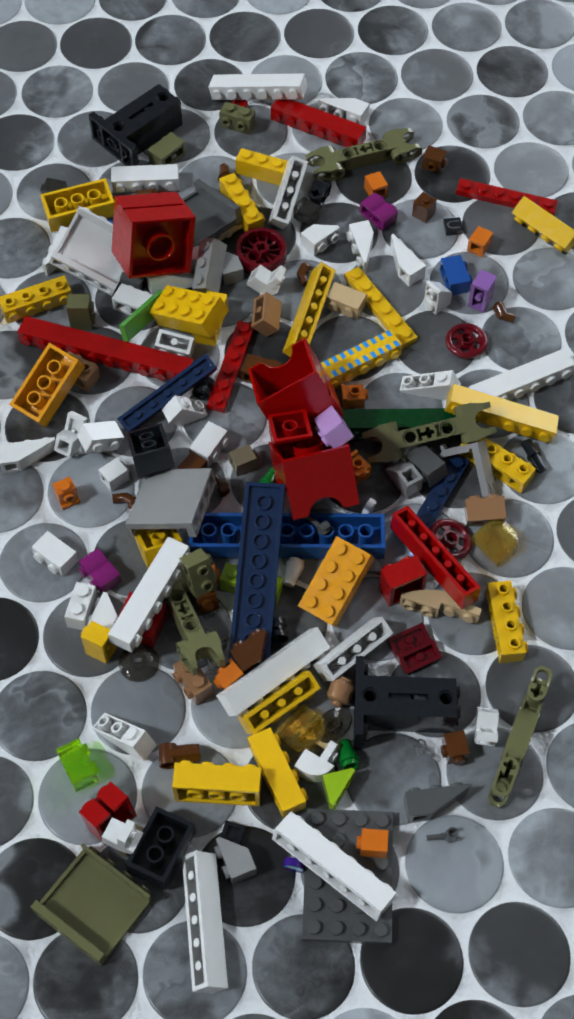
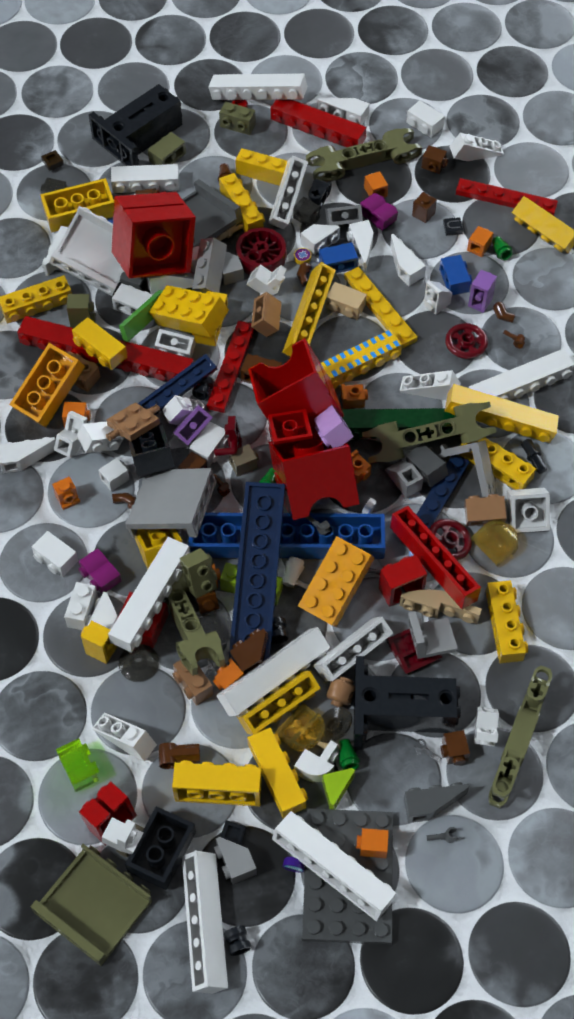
(52, 160): none -> dark brown plate
(78, 407): none -> orange brick
(99, 343): none -> yellow brick
(132, 422): none -> medium nougat plate
(192, 424): none -> medium lavender brick
(234, 438): none -> dark red plate
(237, 939): none -> black wheel
(302, 255): none -> tile
(339, 257): none -> blue brick
(344, 215): none -> light grey brick
(425, 119): none -> white brick
(431, 637): none -> light grey bracket
(470, 148): none -> white slope
(502, 249): none -> green cone
(519, 339): none -> reddish brown hand
(529, 509): none -> white slope

